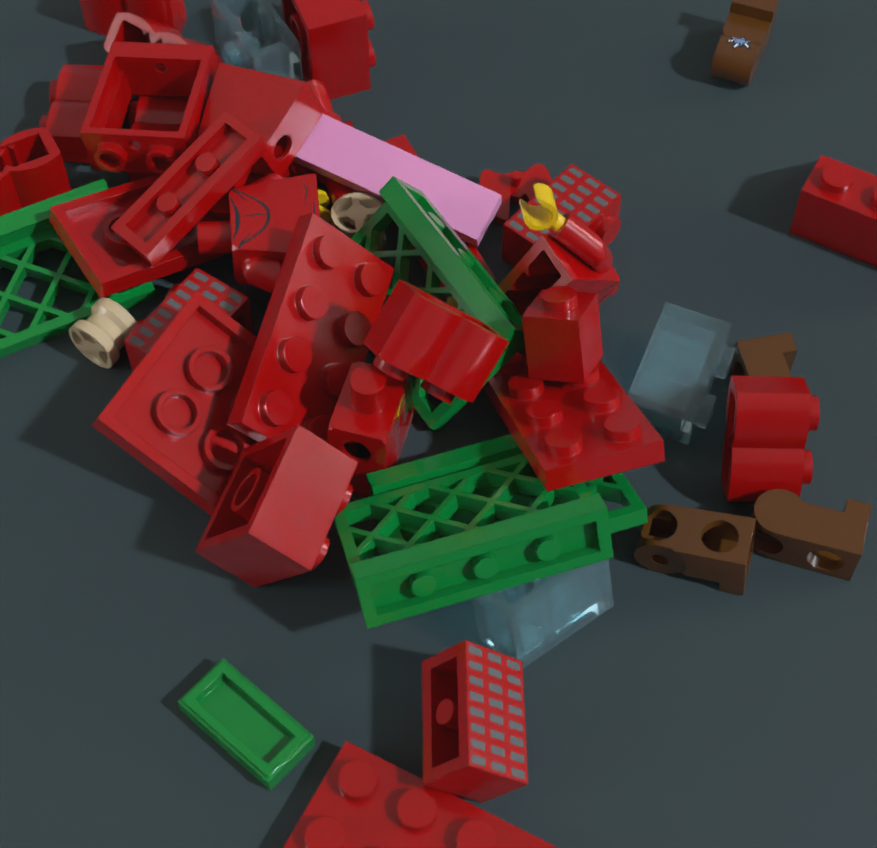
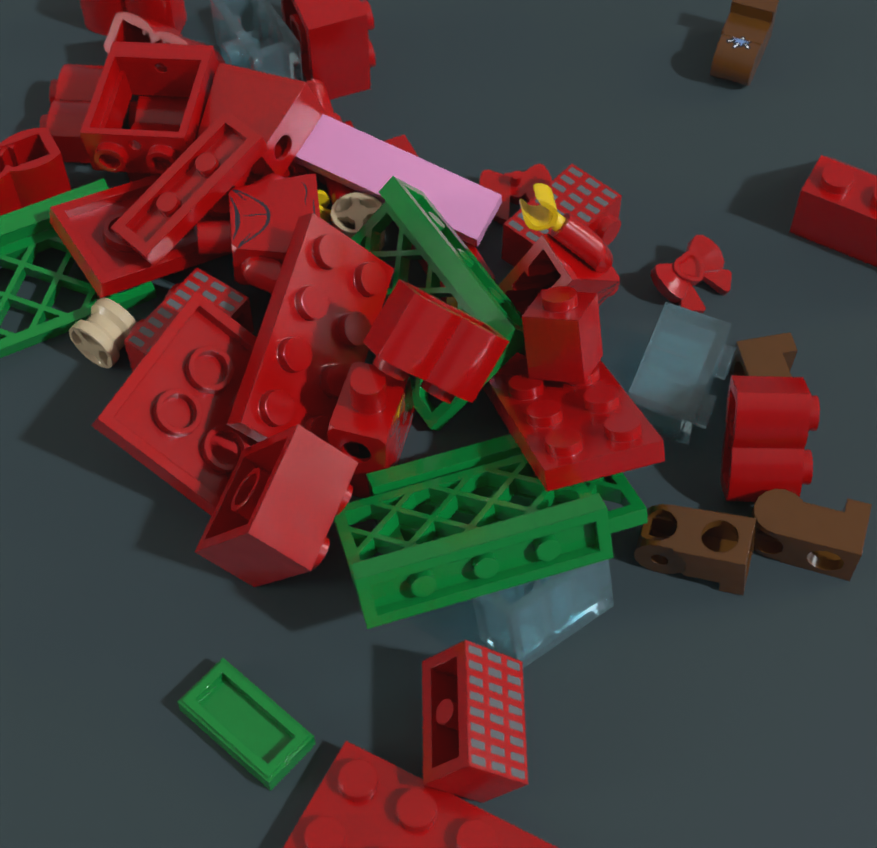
(700, 262): none -> red piece

